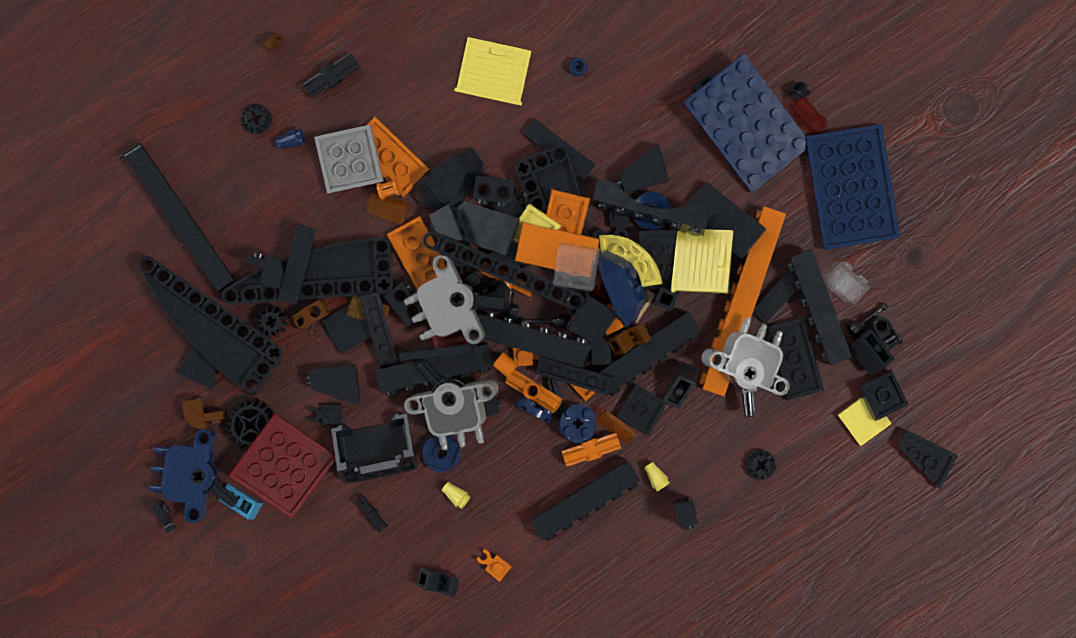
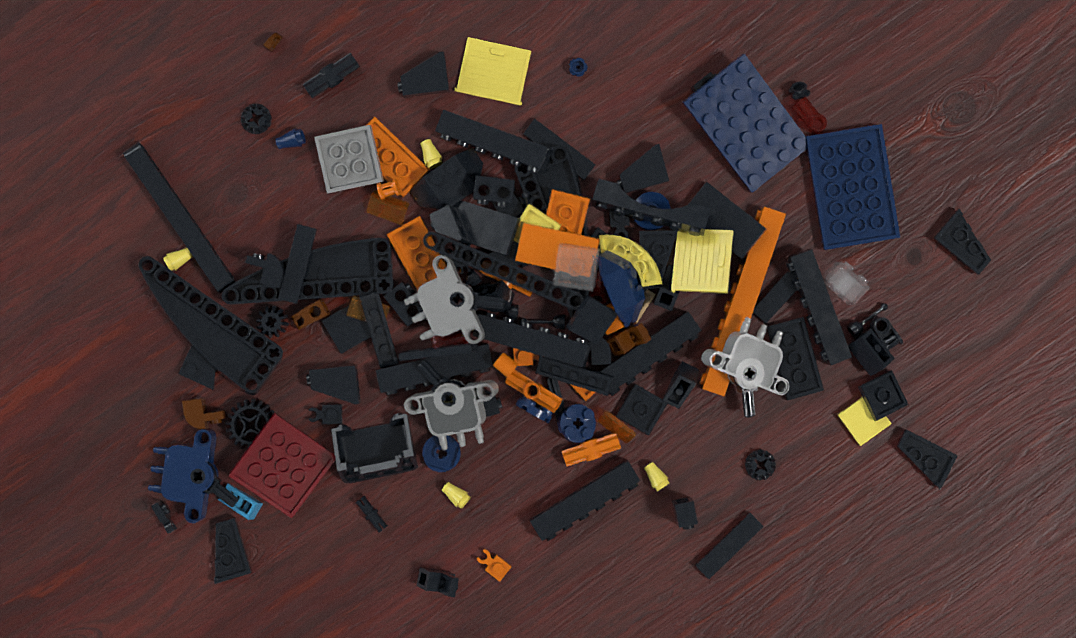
(176, 259): none -> light yellow cone
(230, 552): none -> black wing
(426, 78): none -> black slope
(430, 154): none -> light yellow cone
(494, 141): none -> black brick
(729, 545): none -> black tile
(962, 243): none -> black wing

